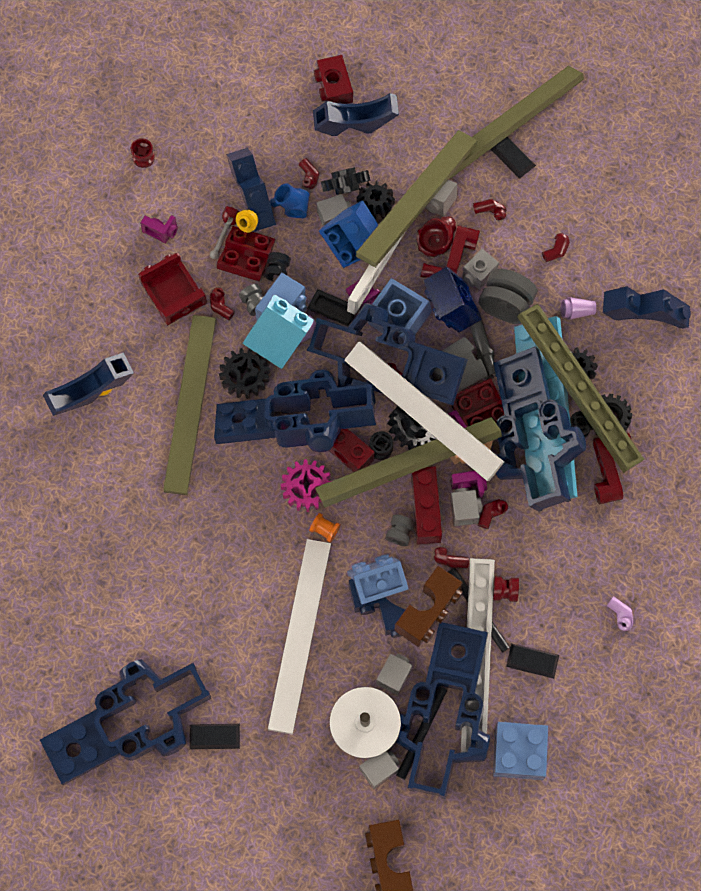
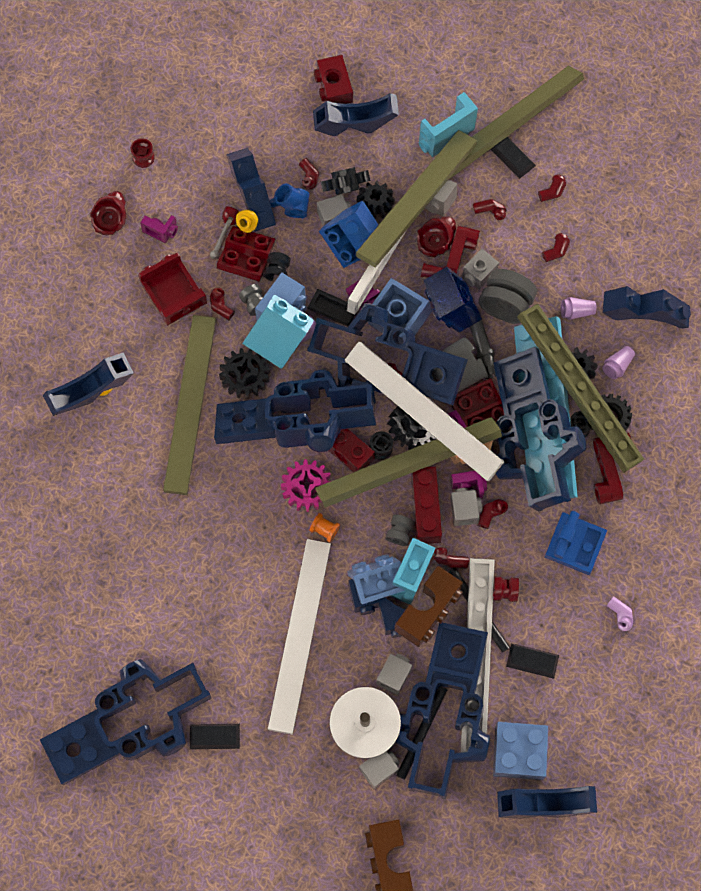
(113, 205): none -> dark red piece
(412, 570): none -> medium azure panel
(464, 119): none -> medium azure panel
(546, 802): none -> dark blue arch
(555, 190): none -> dark red arm
(575, 543): none -> blue plate
(618, 362): none -> lavender cone

